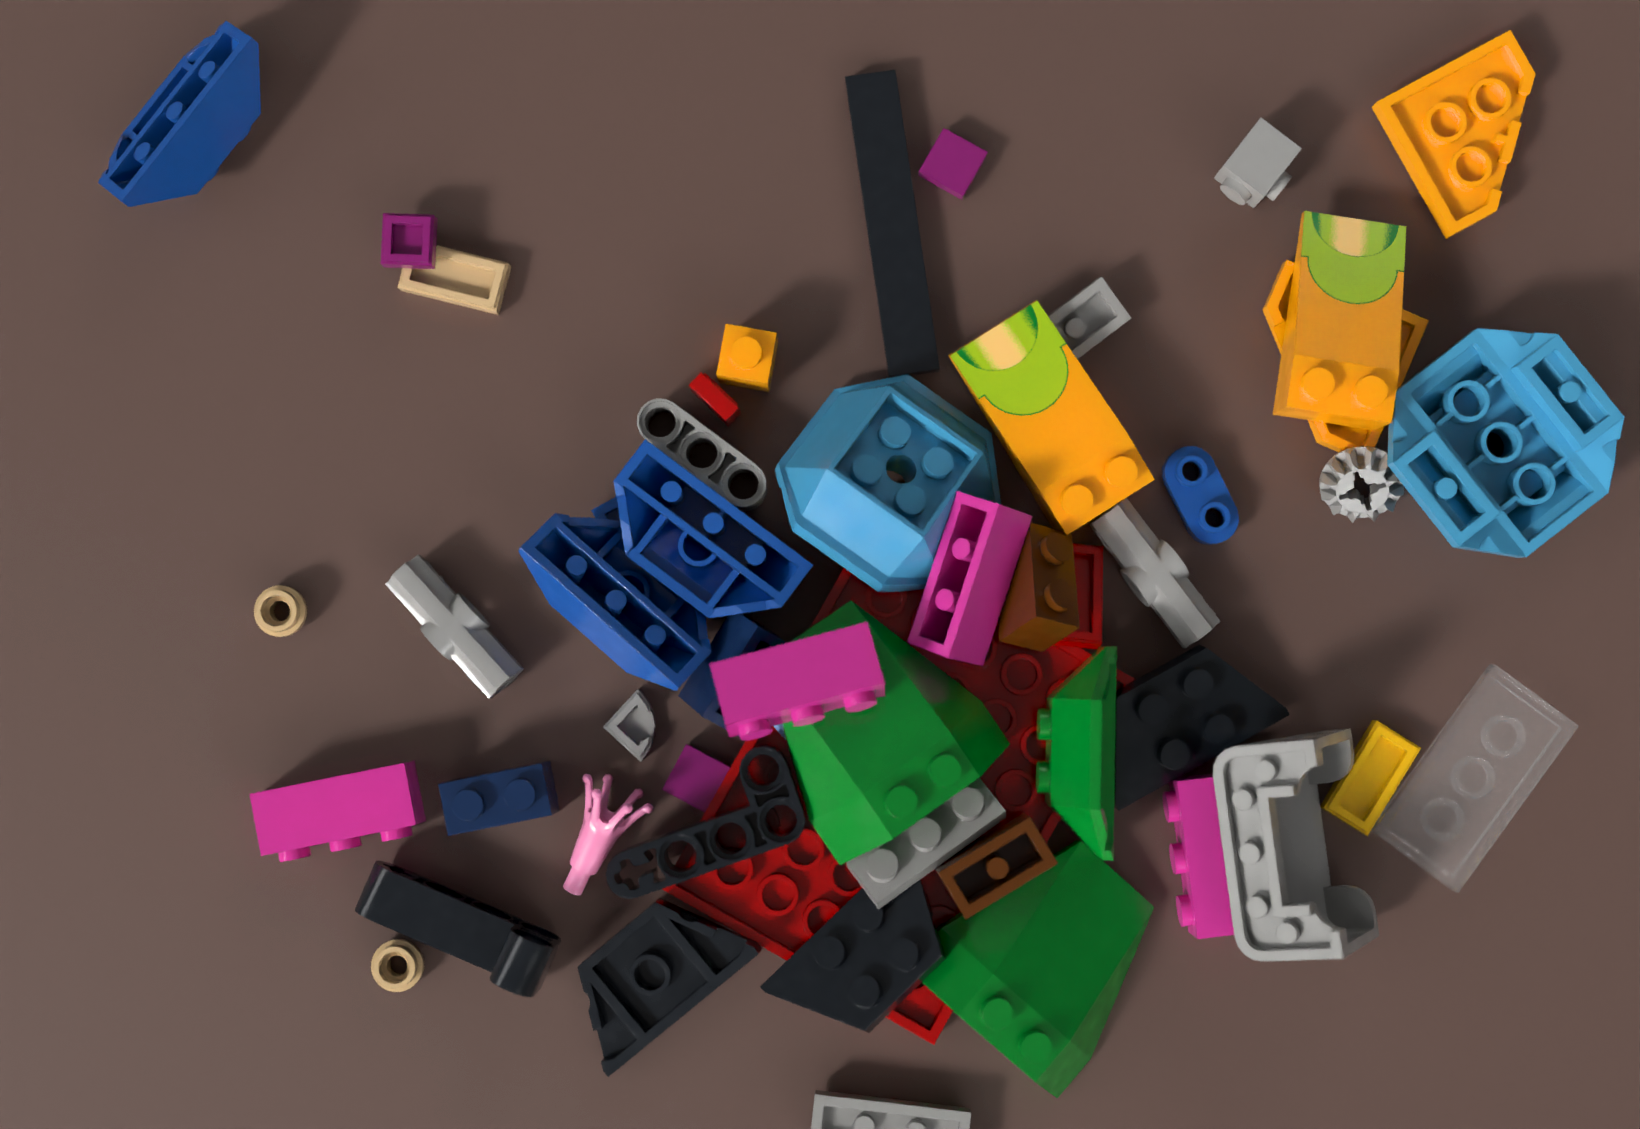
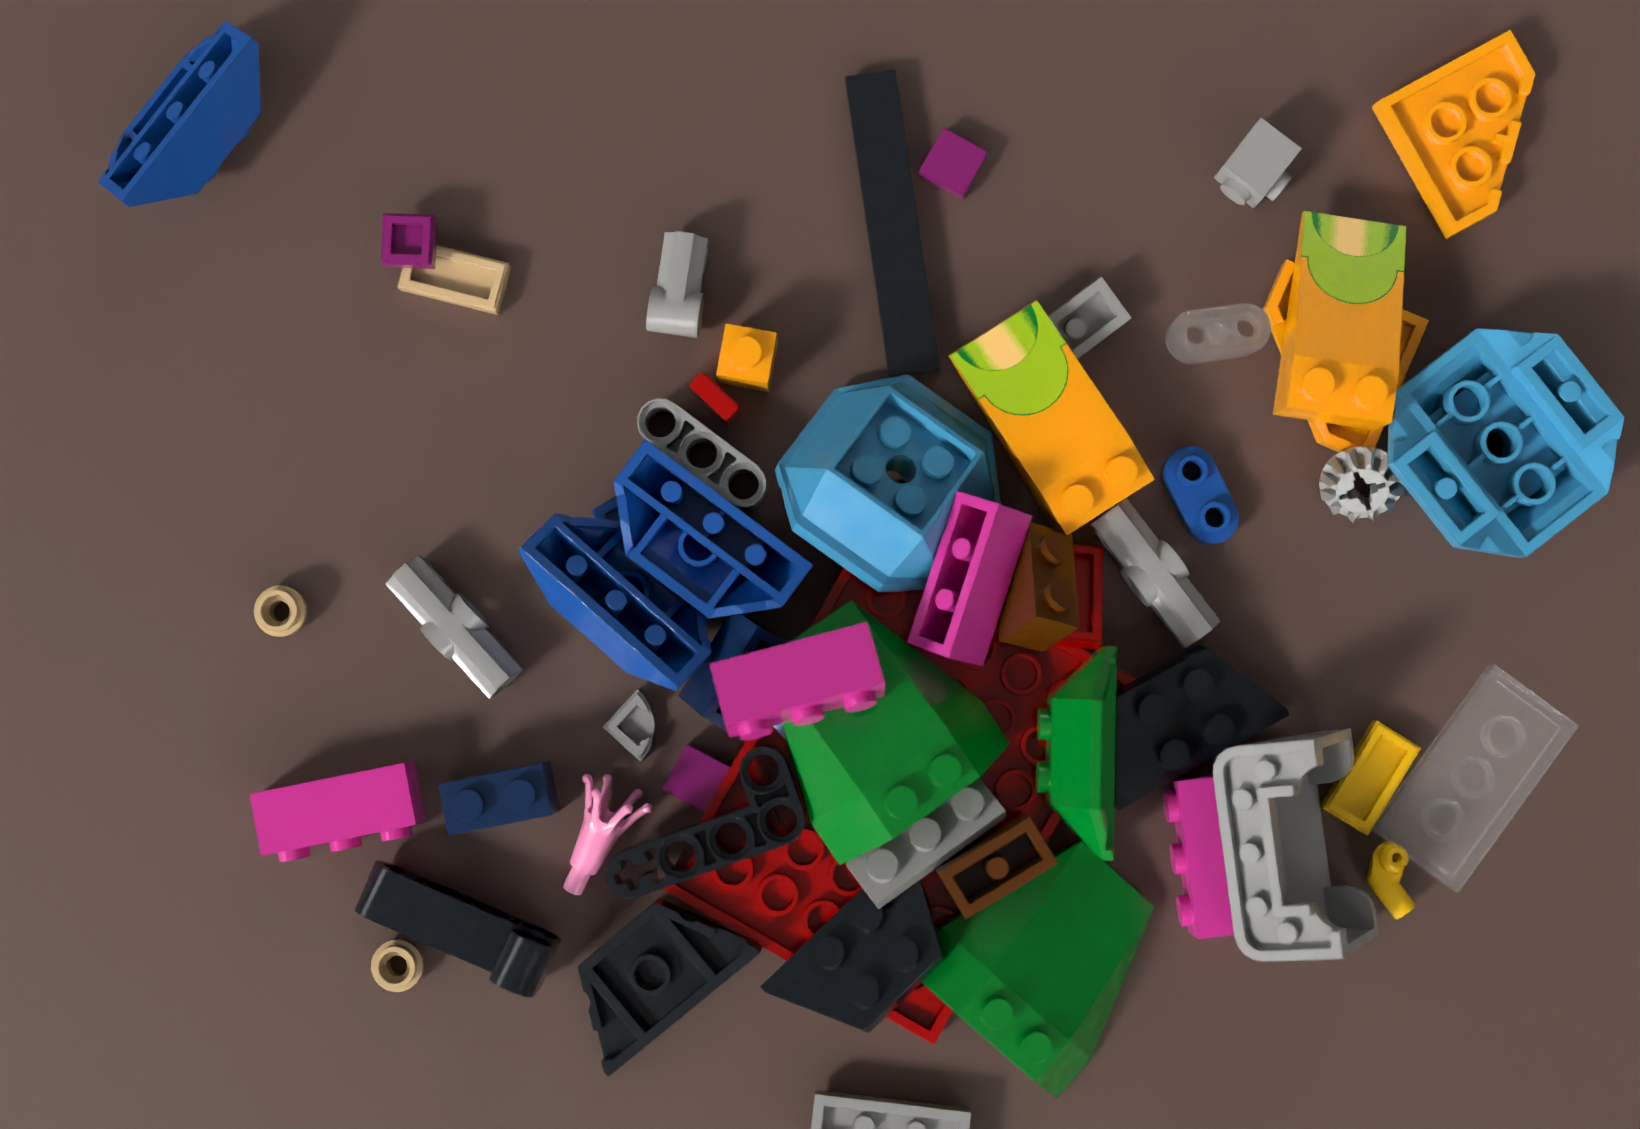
(677, 300): none -> light grey piece
(1219, 333): none -> clear plate
(1385, 876): none -> yellow arm

